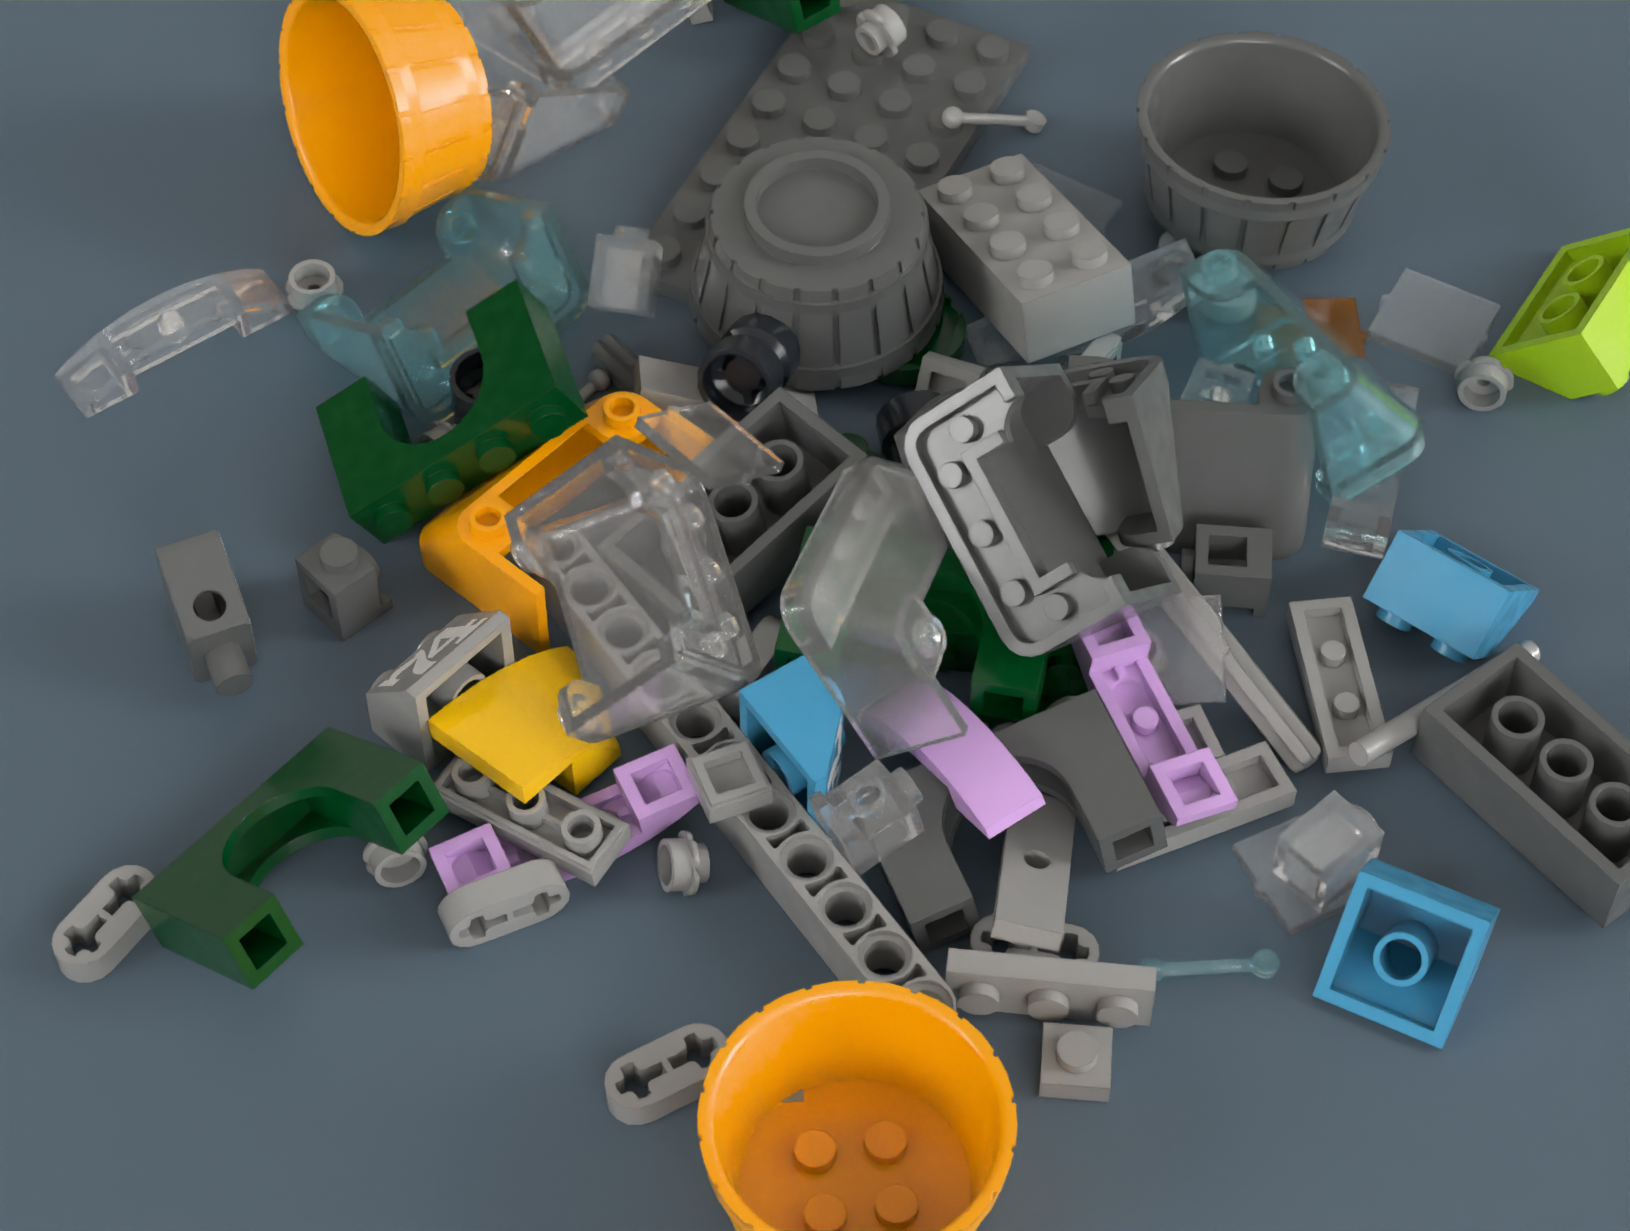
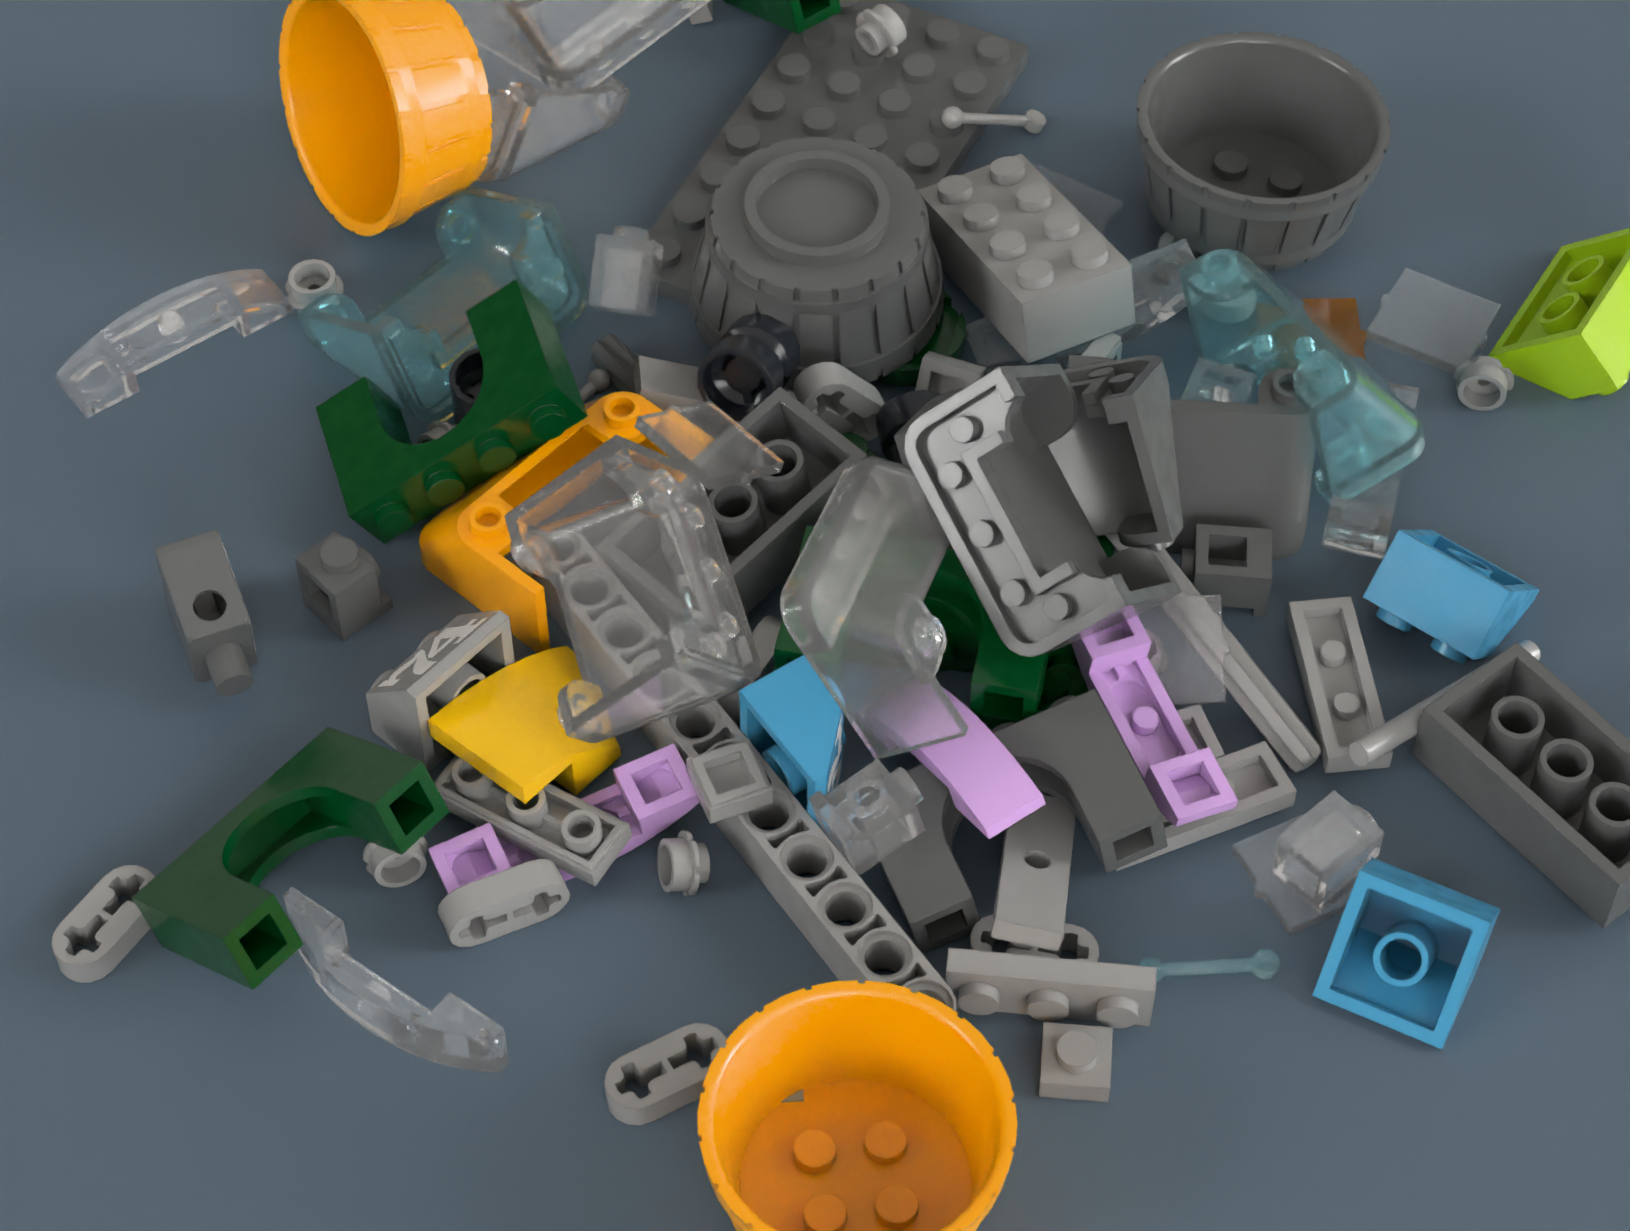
(446, 1035): none -> clear slope
(840, 398): none -> light grey beam

